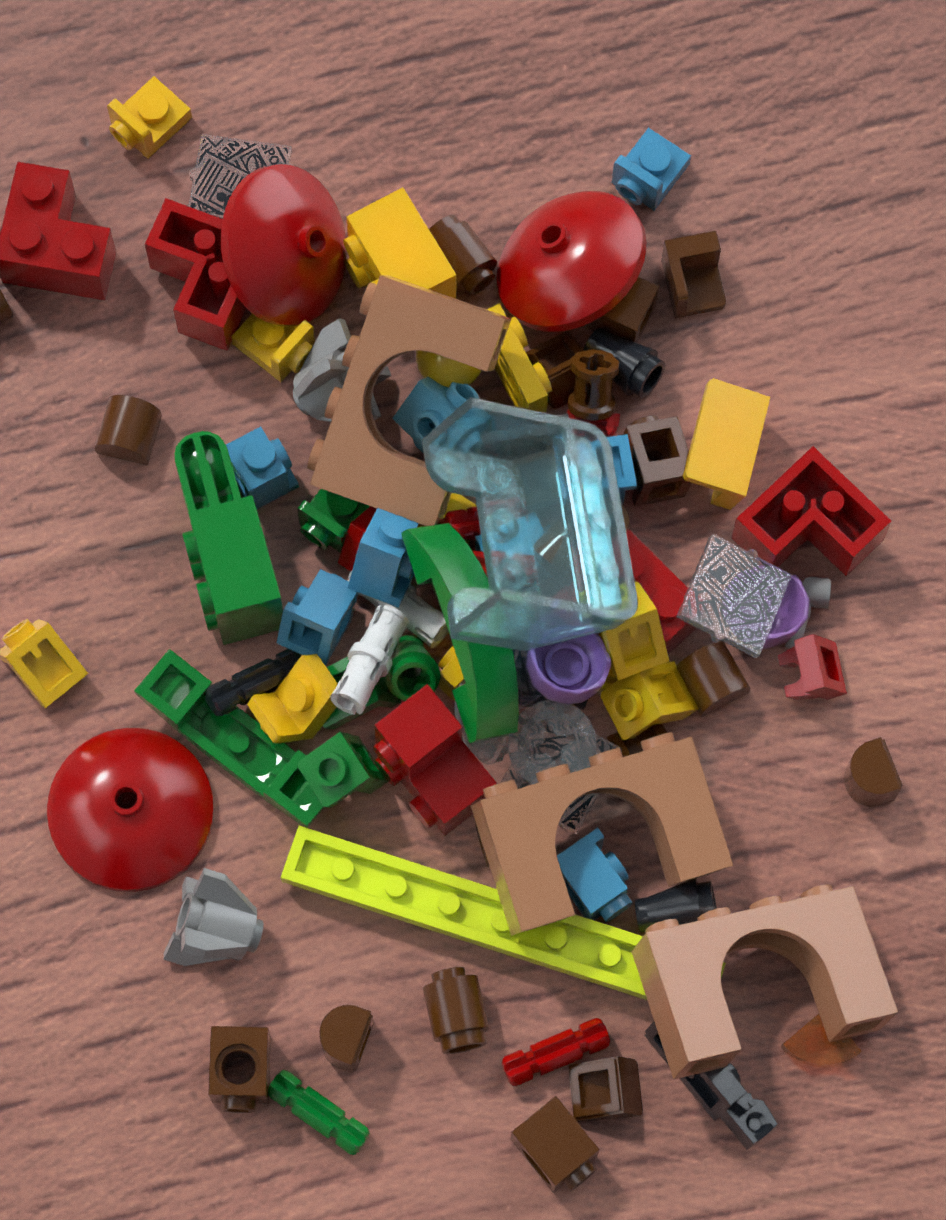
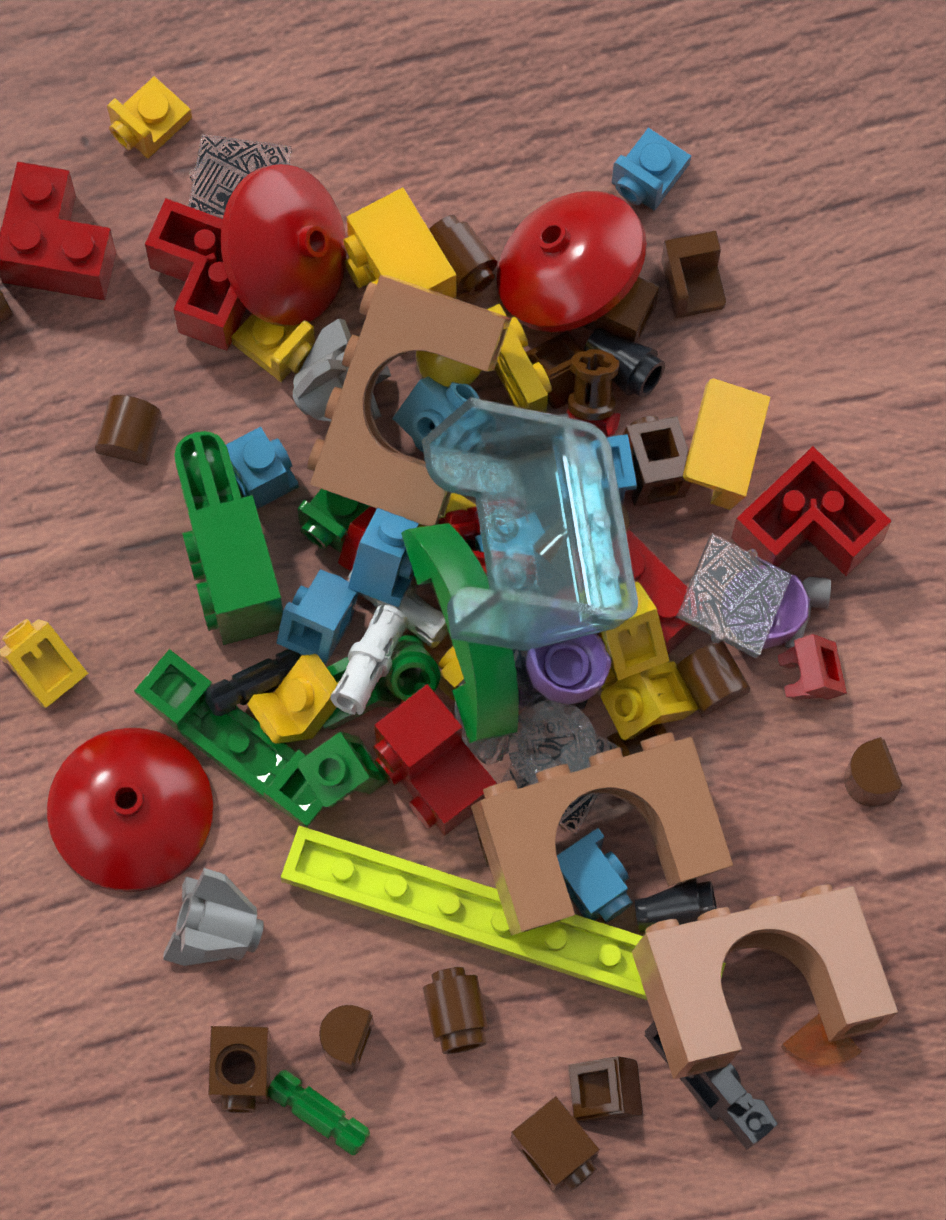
(555, 1052): red axle -> none

